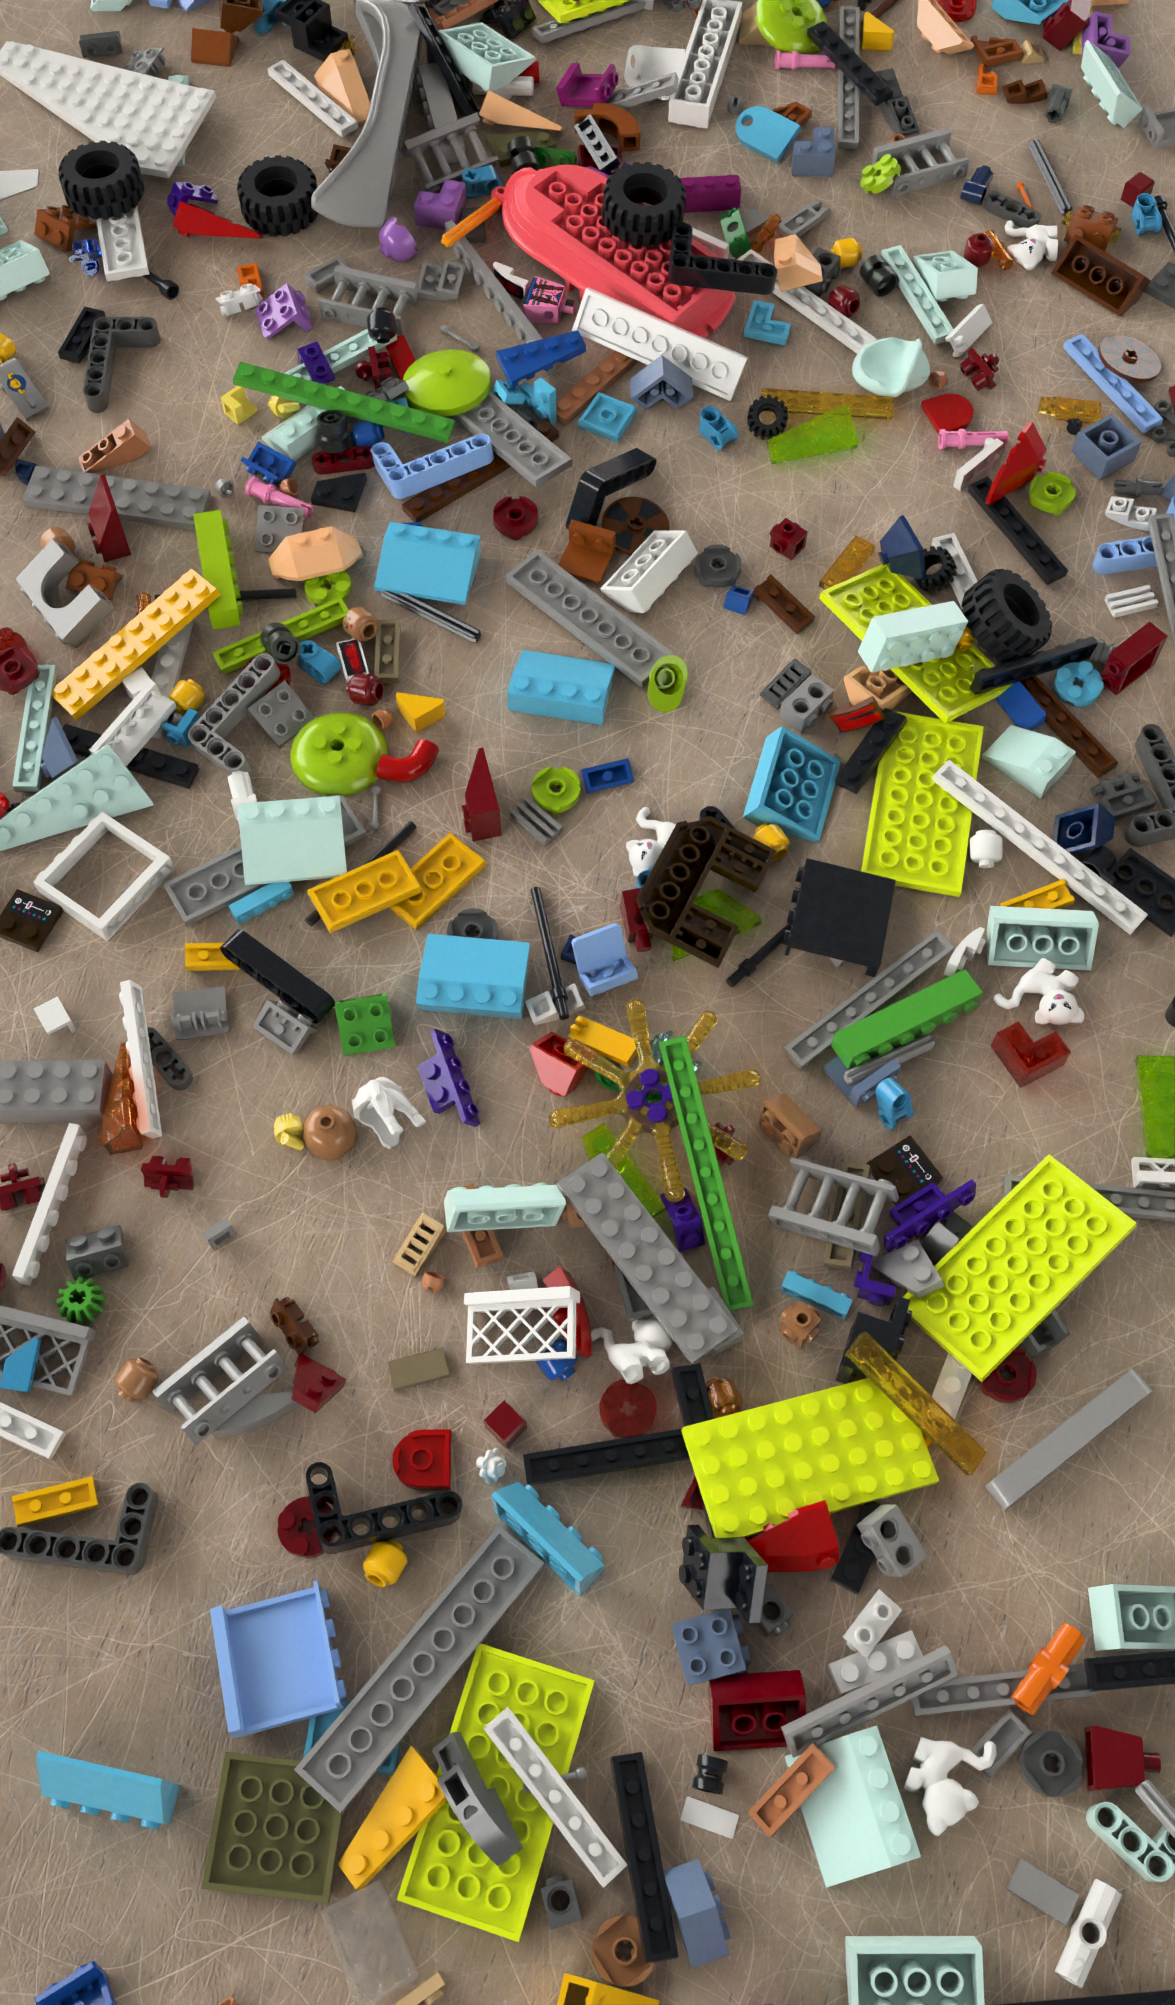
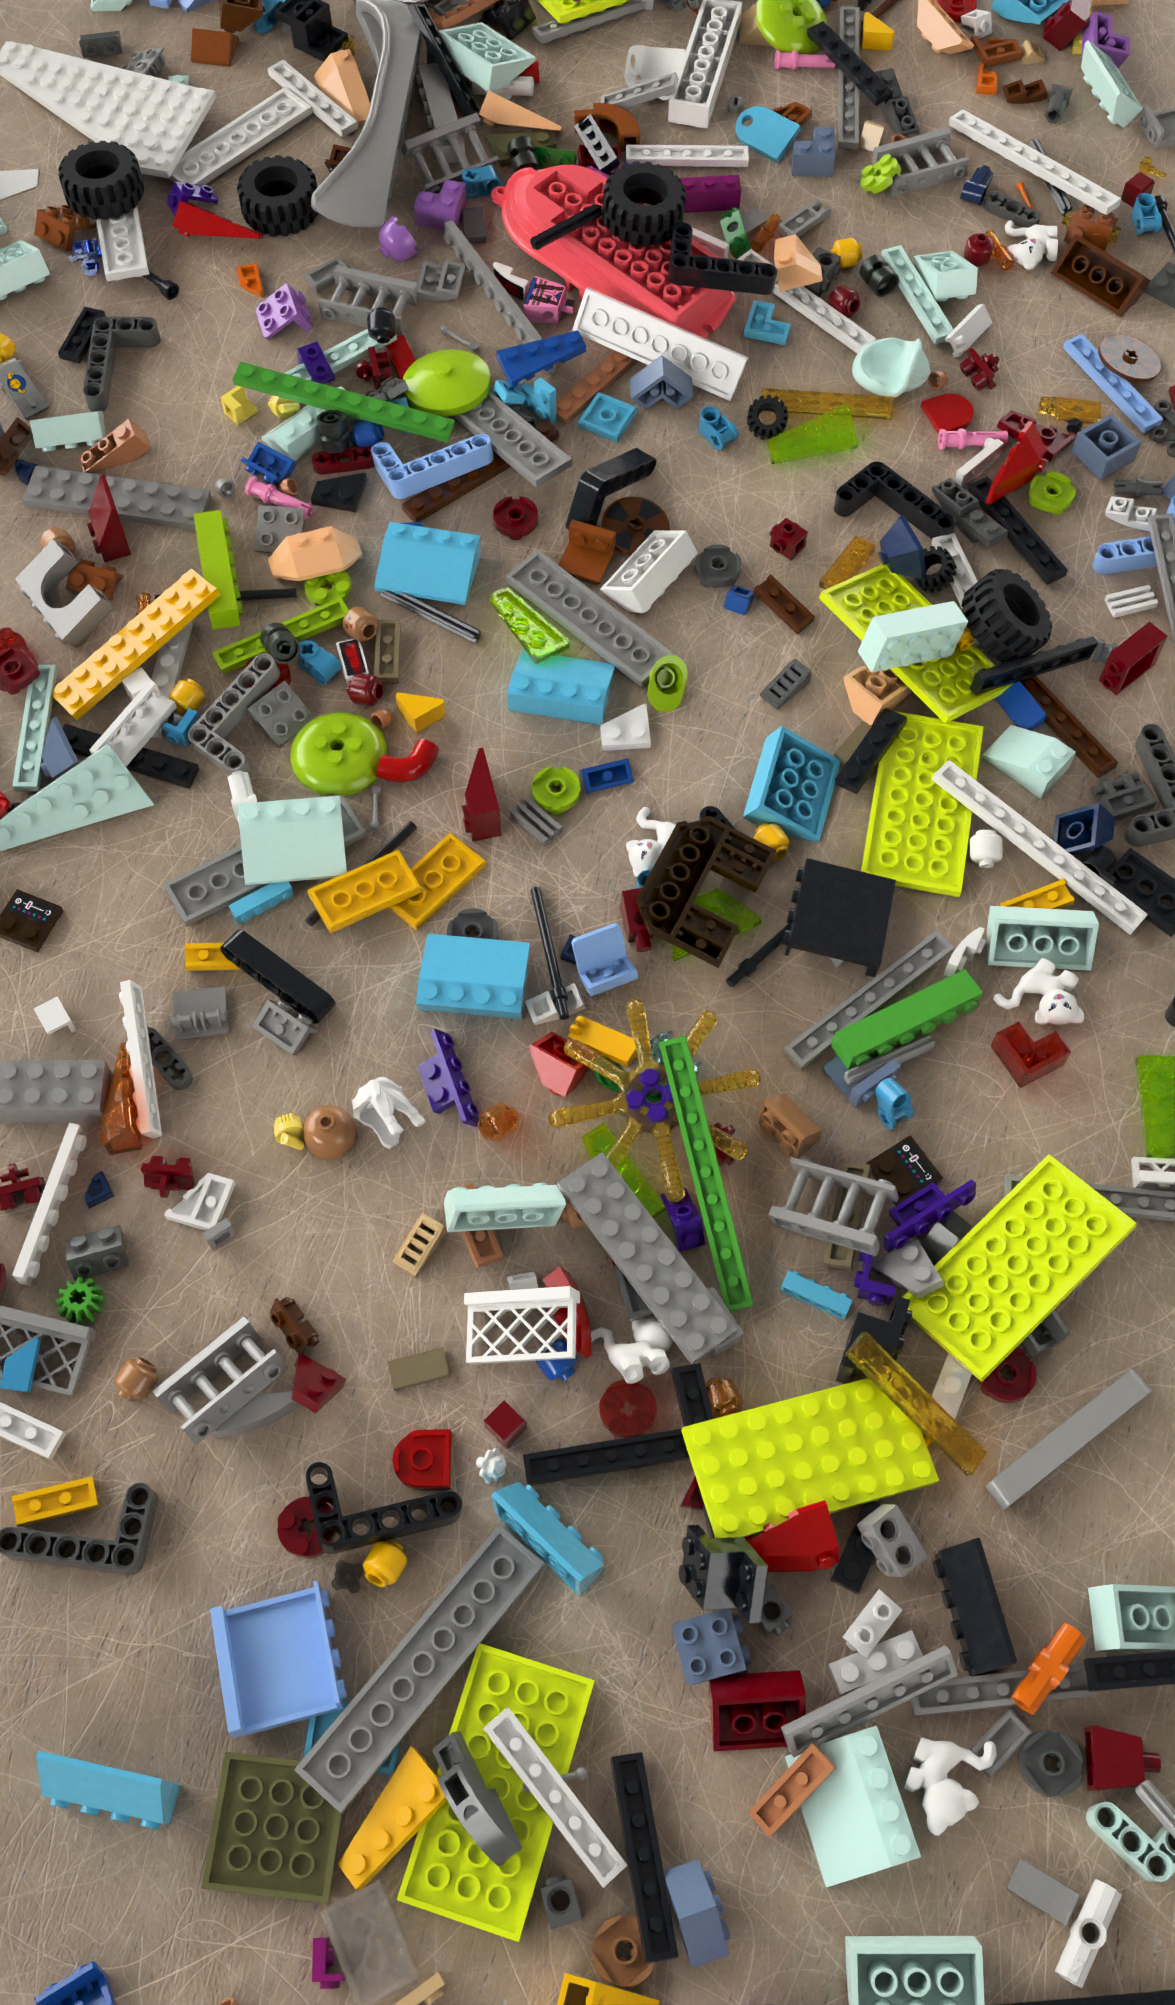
(68, 430): none -> light aqua slope
(98, 1190): none -> dark blue tile
(129, 901): white window -> none
(204, 1204): none -> white wing
(231, 300): white hinge -> none
(241, 138): none -> white plate
(323, 1958): none -> magenta bracket
(344, 1568): none -> clear smoke plate
(364, 1024): bright green bracket -> none
(433, 1280): nougat hinge -> none
(471, 222): light orange axle -> none
(498, 1122): none -> clear orange head
(529, 627): none -> clear neon green wing
(566, 226): none -> black axle
(586, 89): magenta panel -> none
(627, 731): none -> white wing
(689, 155): none -> white plate
(709, 1817): white sticker -> none
(713, 1767): black wheel -> none
(796, 1332): medium nougat brick -> none
(804, 701): light grey brick -> none
(859, 716): slope -> none
(871, 136): none -> tan slope
(898, 494): none -> black beam
(969, 517): none -> dark grey slope
(974, 1608): none -> black slope
(980, 21): none -> white bracket
(1035, 162): none -> white plate
(1053, 440): none -> dark red wing
(1078, 672): medium azure plate -> none
(1146, 167): none -> clear yellow hand

